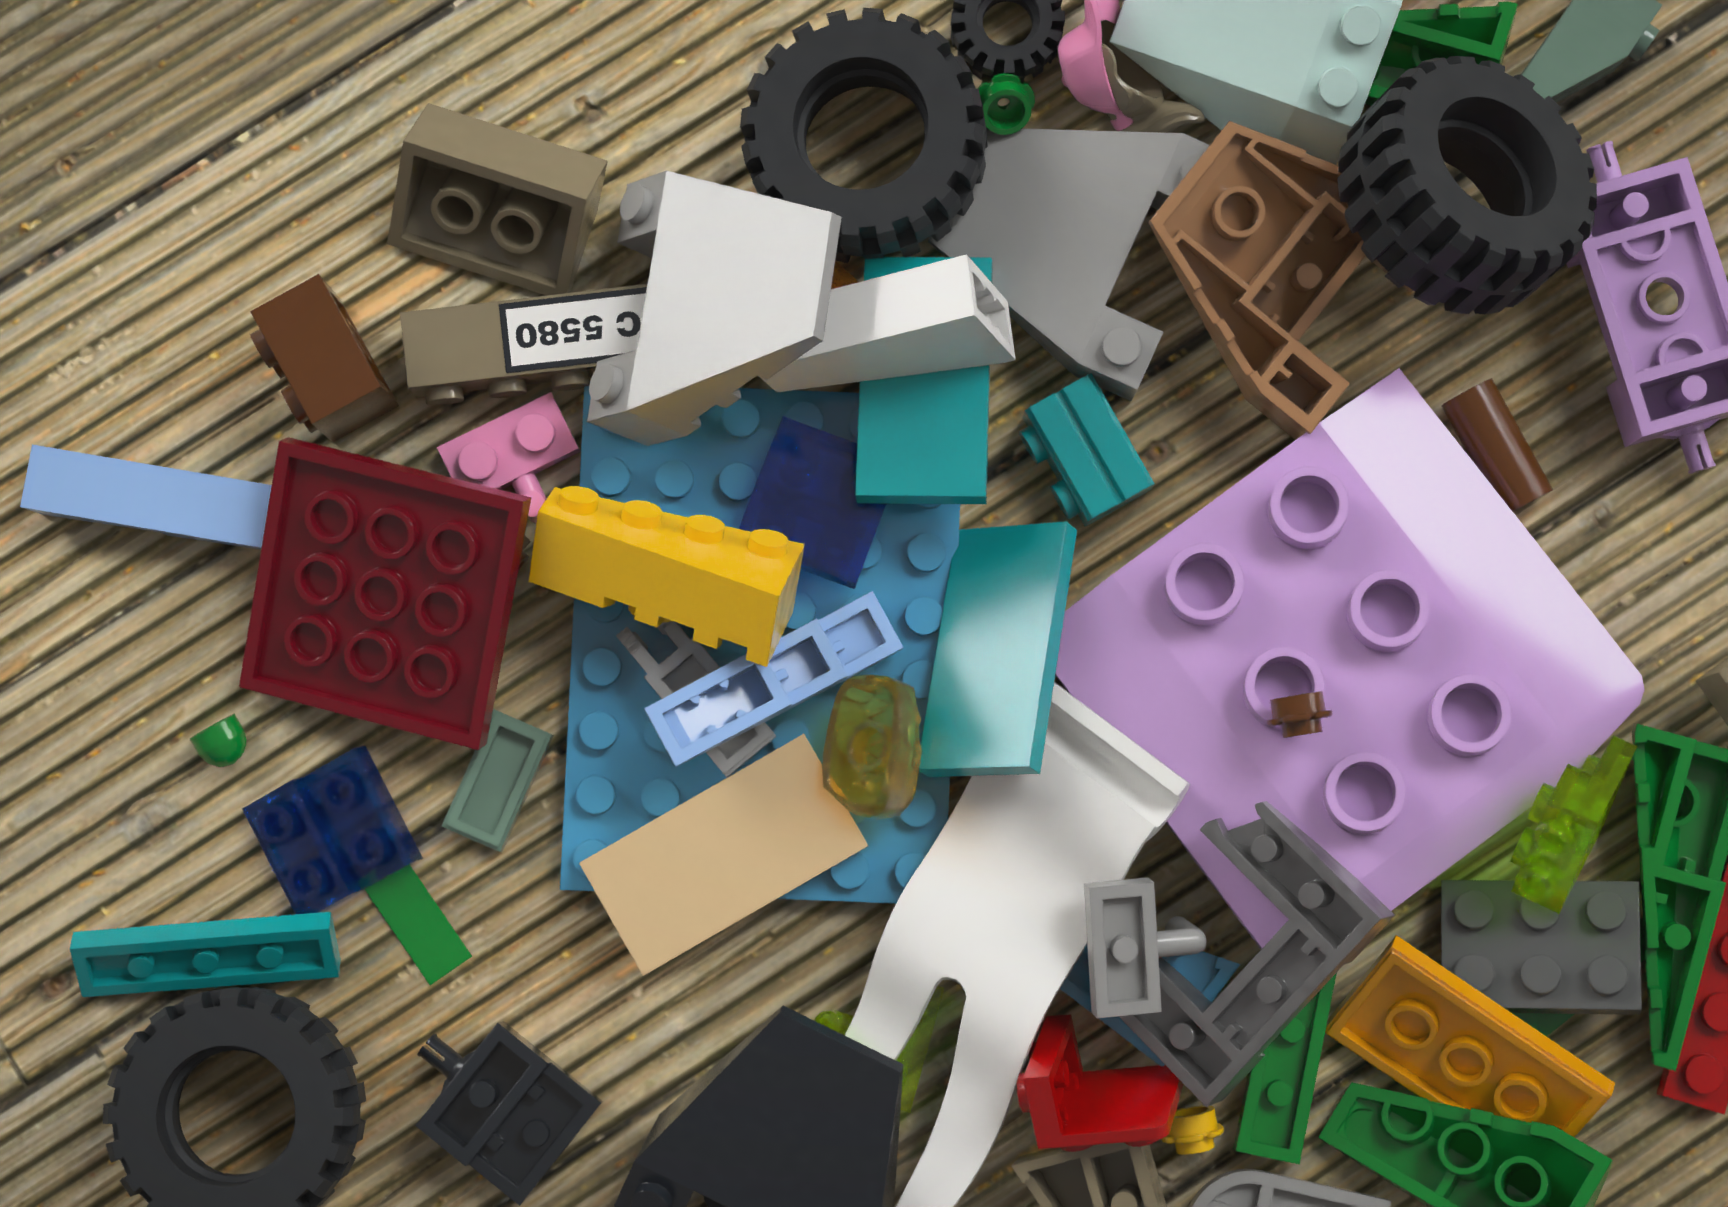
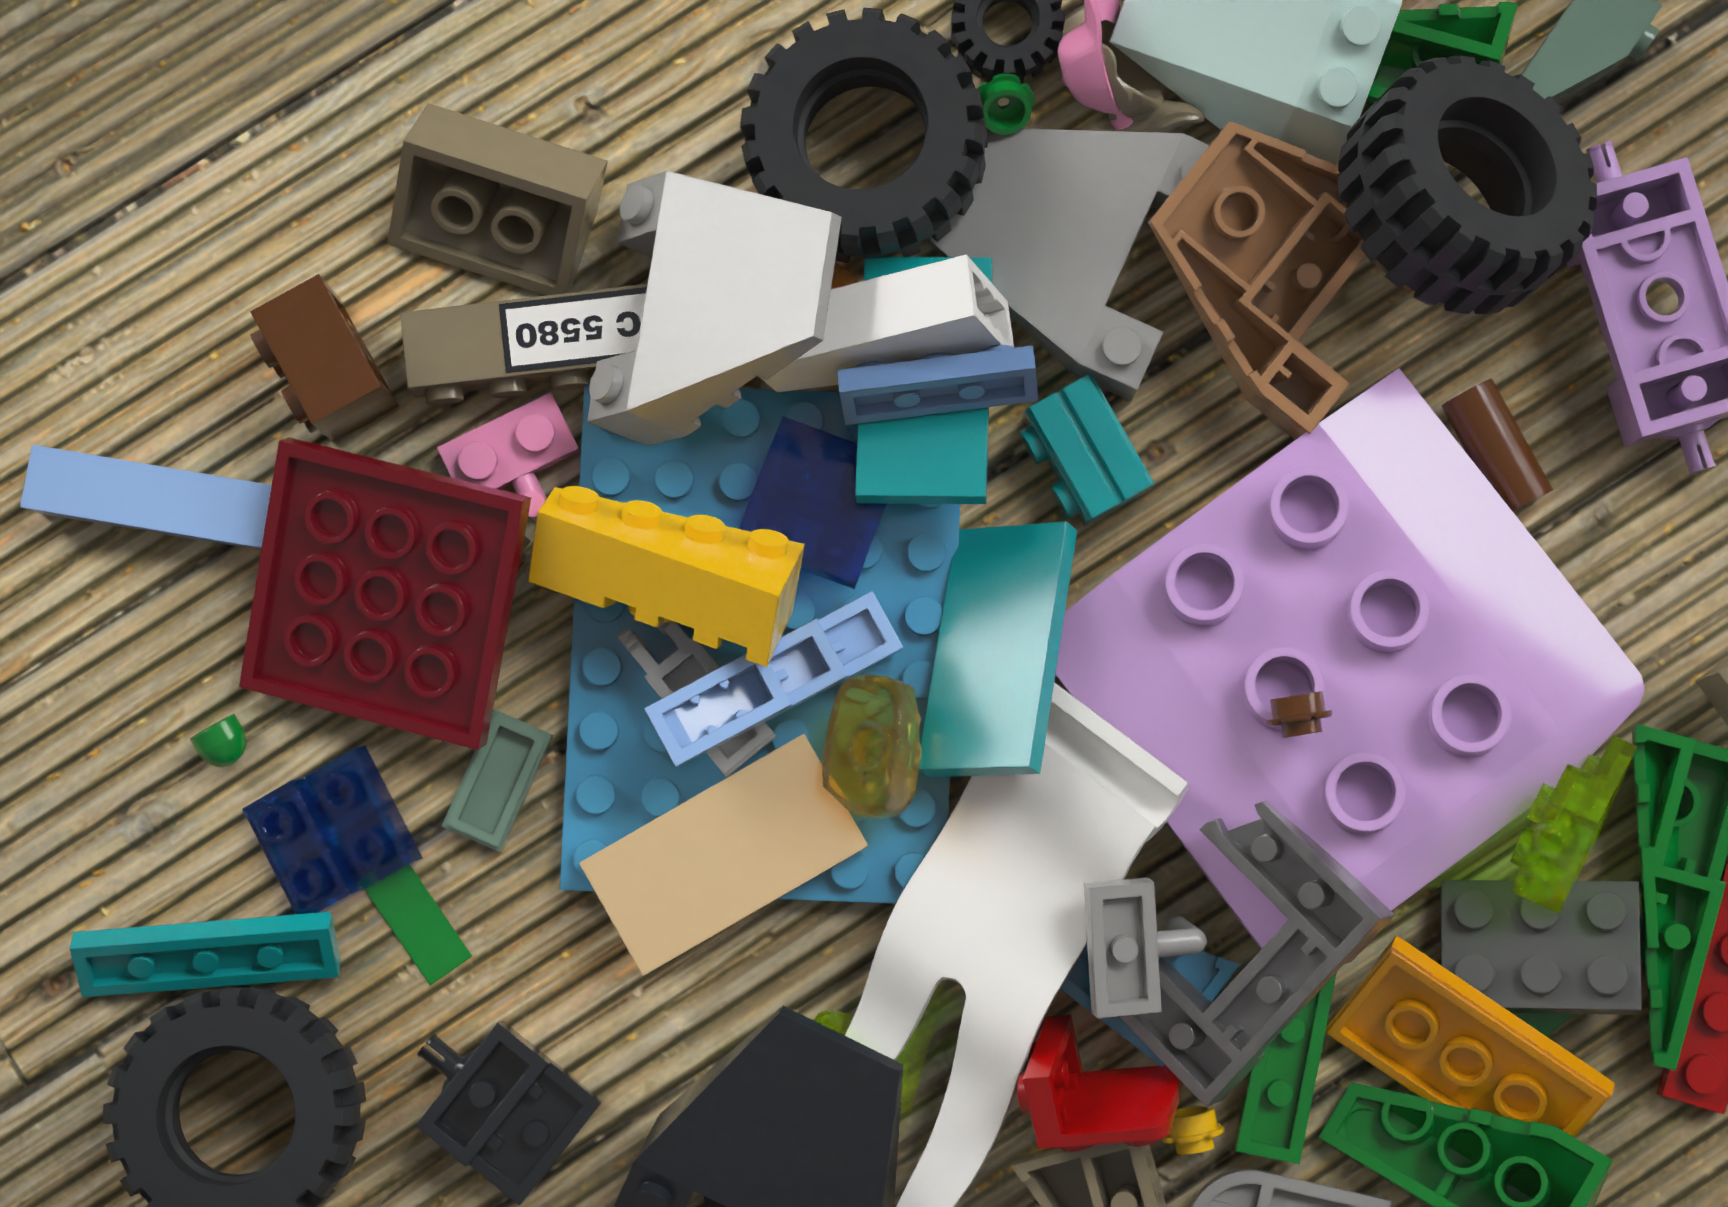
(938, 384): none -> medium blue plate

